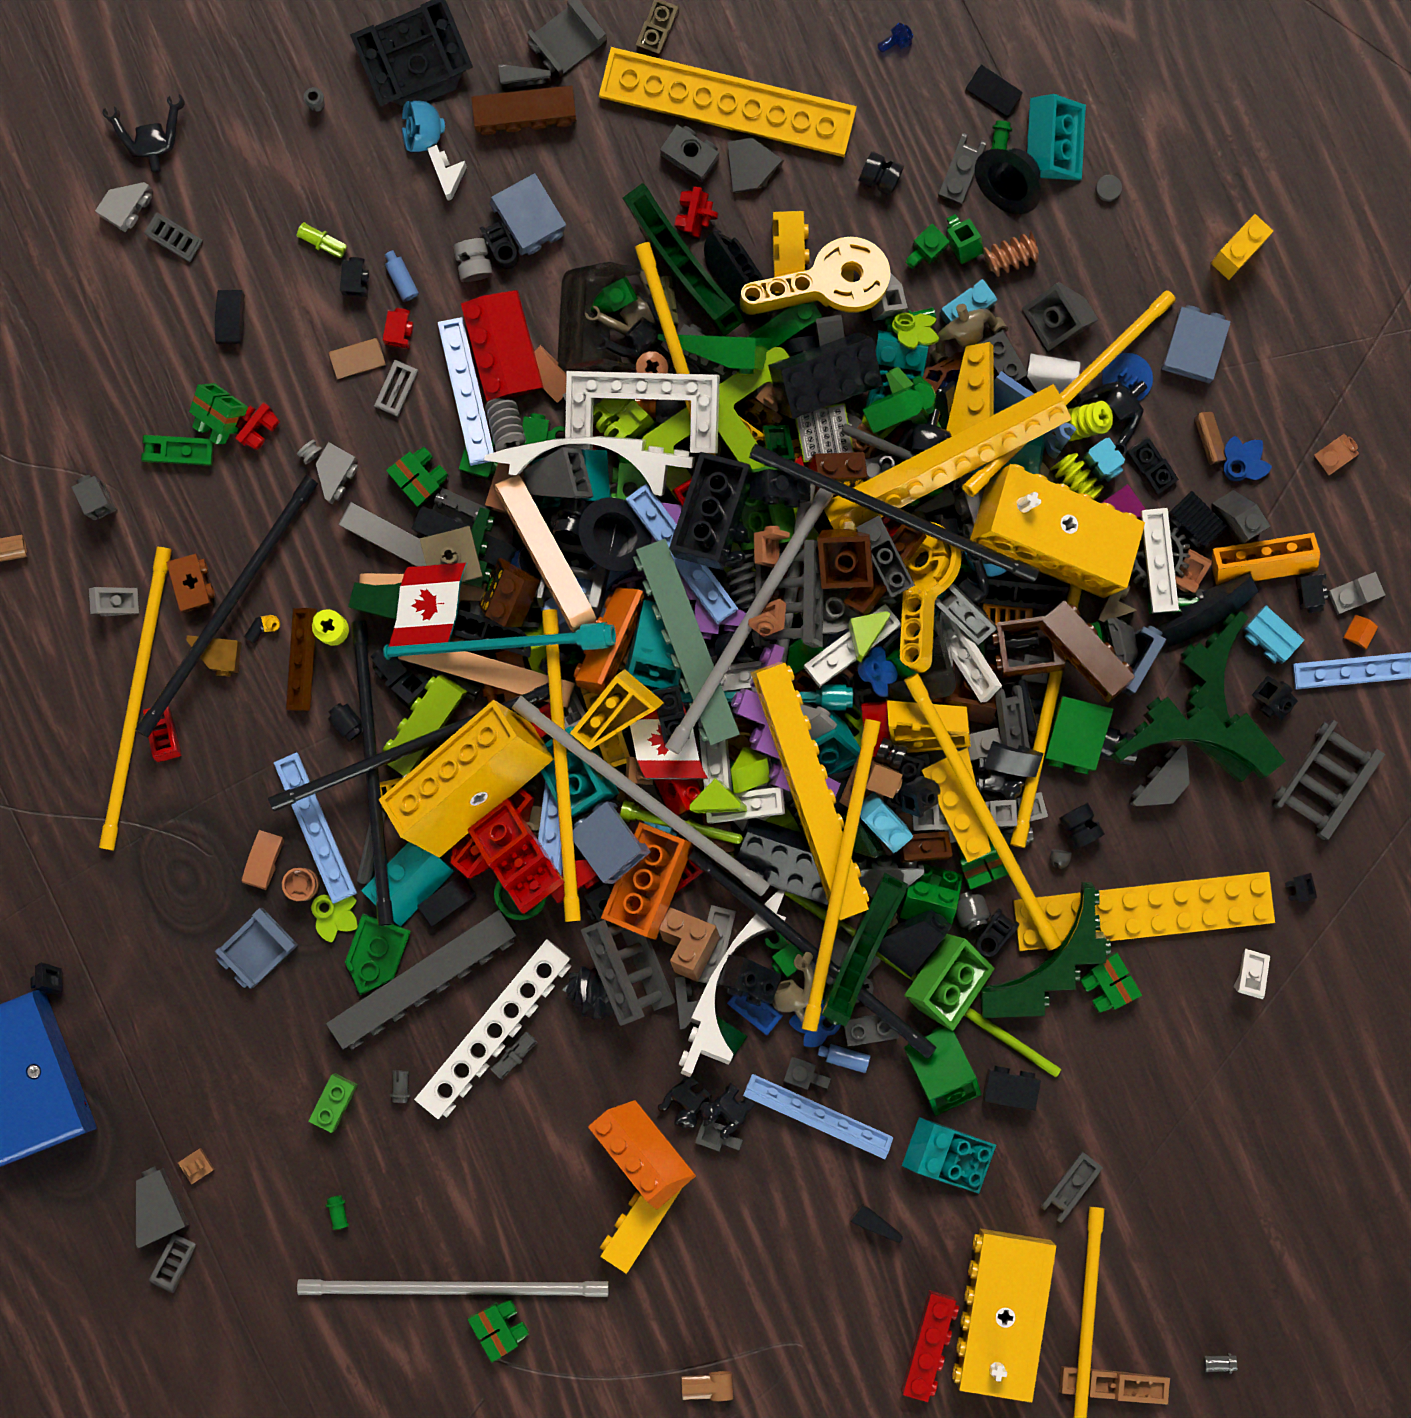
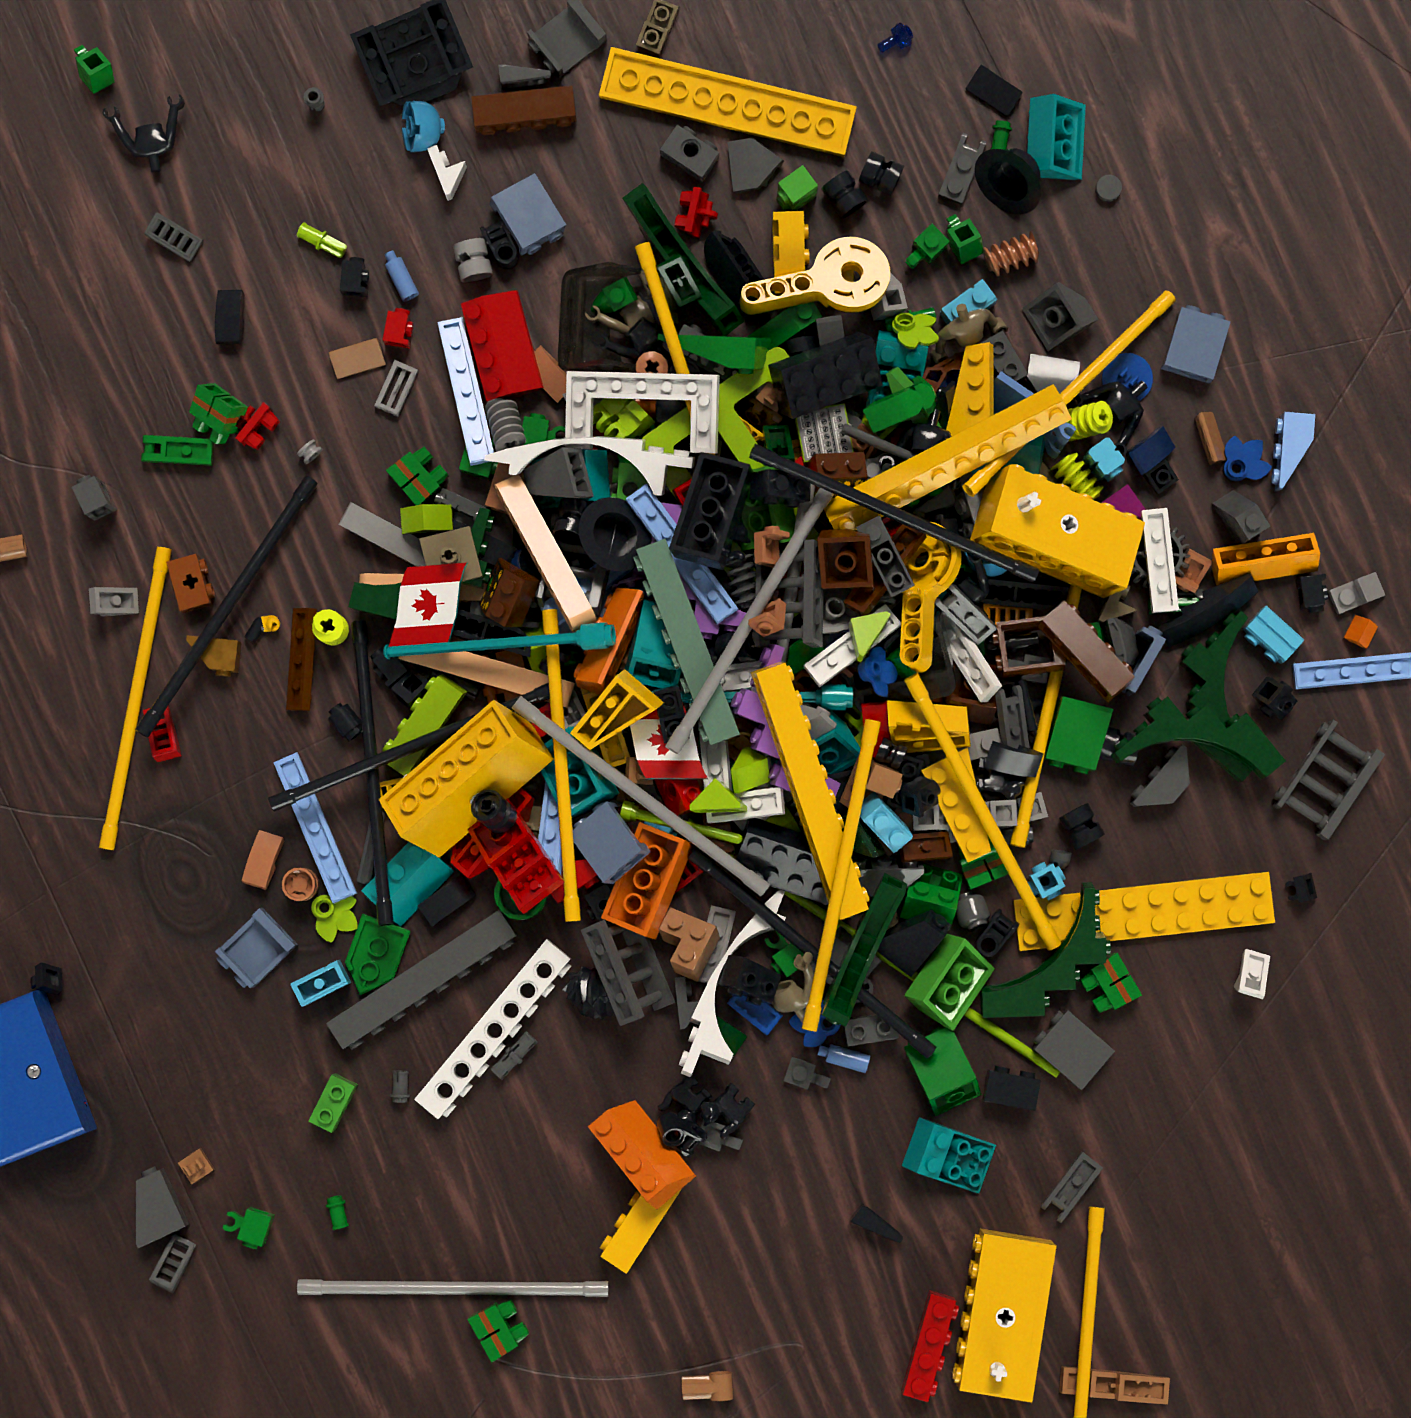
(93, 68): none -> green brick
(123, 204): light grey slope -> none
(253, 1226): none -> green brick
(320, 983): none -> medium azure brick
(333, 470): light grey slope -> none
(426, 518): none -> lime slope
(493, 811): none -> black wheel
(680, 280): none -> dark green slope
(680, 1133): none -> black piece
(796, 190): none -> bright green brick
(818, 1116): light blue tile -> none
(844, 194): none -> black wheel
(1055, 877): none -> medium azure brick
(1072, 1048): none -> dark grey panel
(1152, 450): none -> dark blue slope
(1196, 521): black brick -> none
(1220, 1363): dark grey pin -> none
(1241, 246): yellow brick -> none
(1295, 437): none -> light blue slope
(1337, 453): nougat bracket -> none

